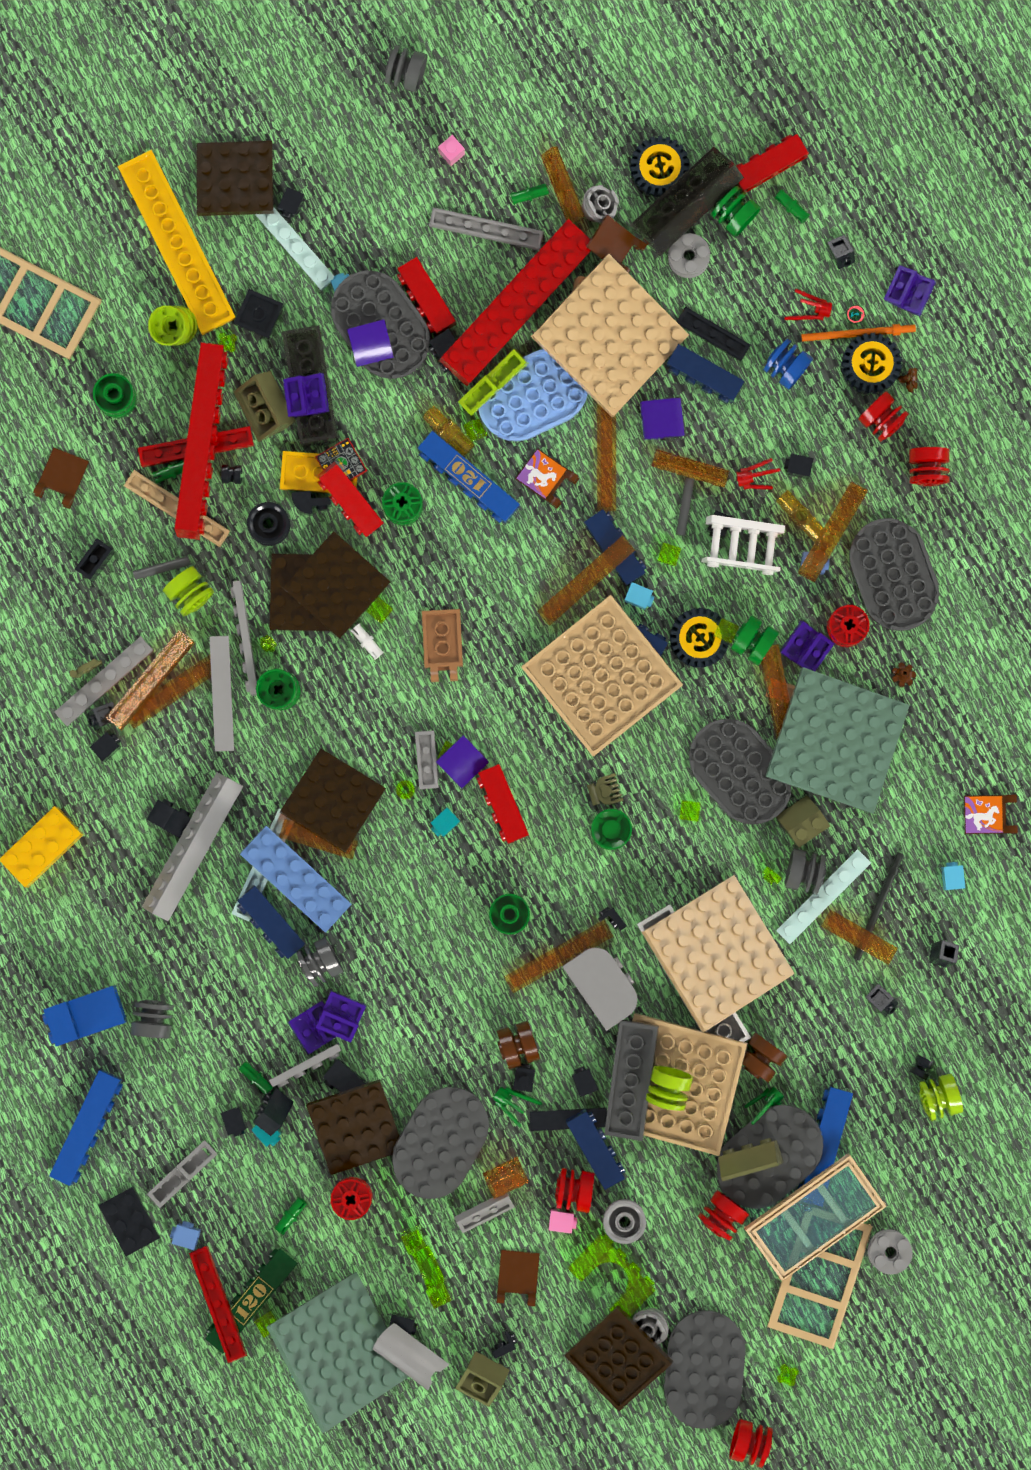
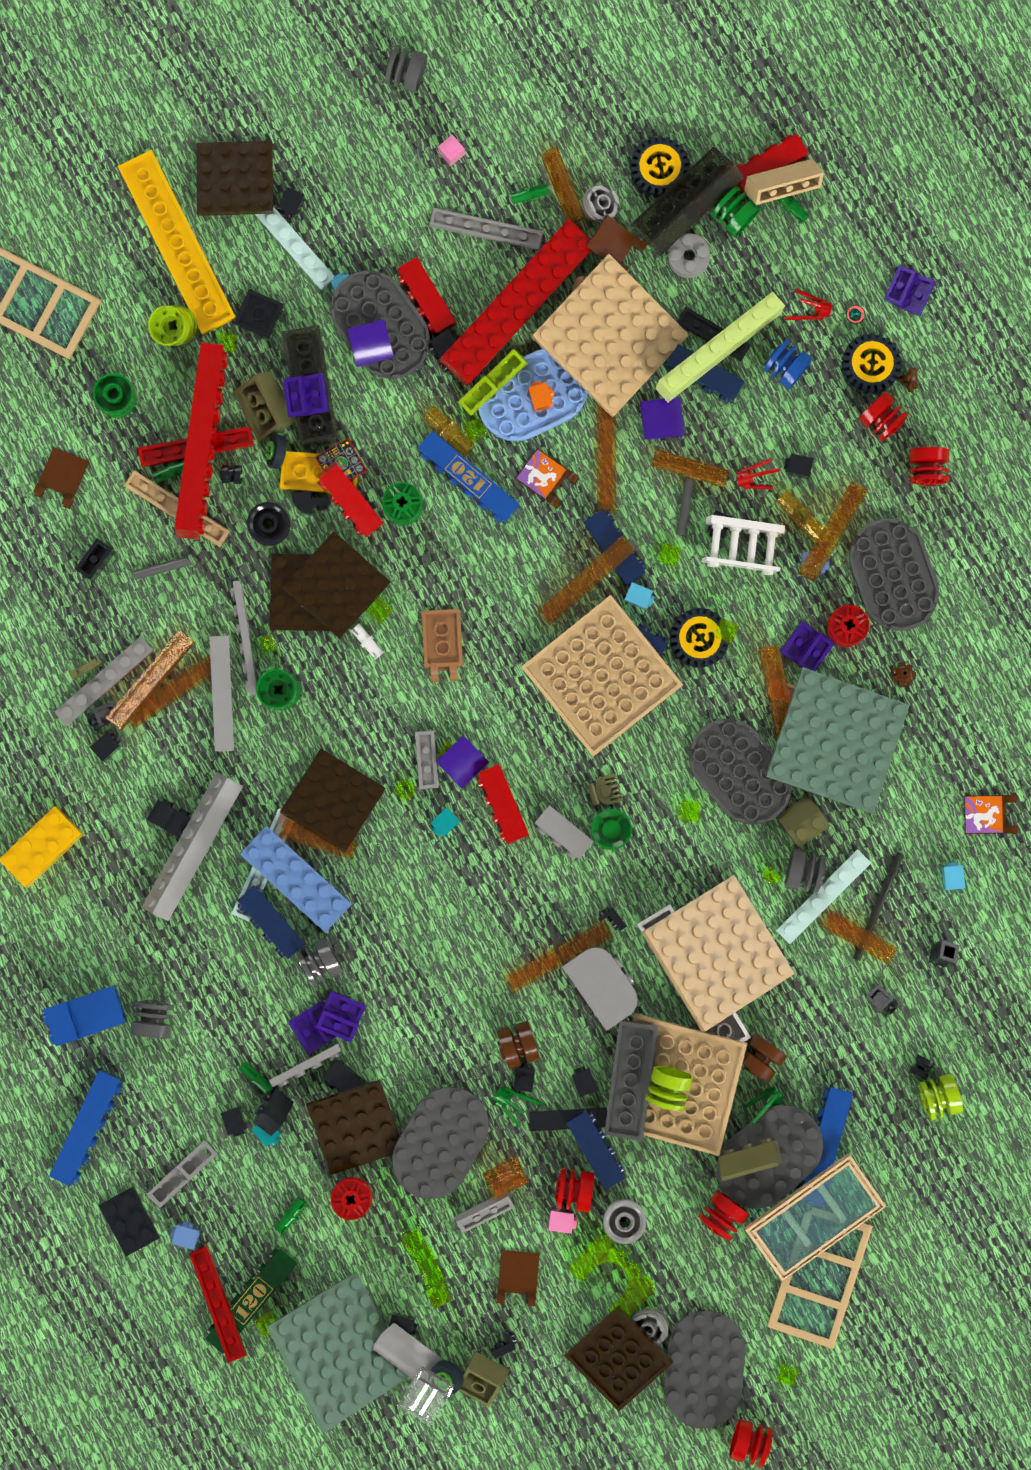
(190, 593): lime wheel -> none
(276, 451): none -> black wheel
(425, 1396): none -> clear brick
(449, 1372): none -> black wheel
(509, 914): green wheel -> none
(541, 396): none -> orange brick
(563, 833): none -> light grey brick
(720, 347): none -> yellowish green brick
(750, 637): green wheel -> none
(784, 181): none -> tan brick
(841, 251): black bracket -> none
(895, 330): orange bar -> none
(902, 1251): light grey wheel -> none

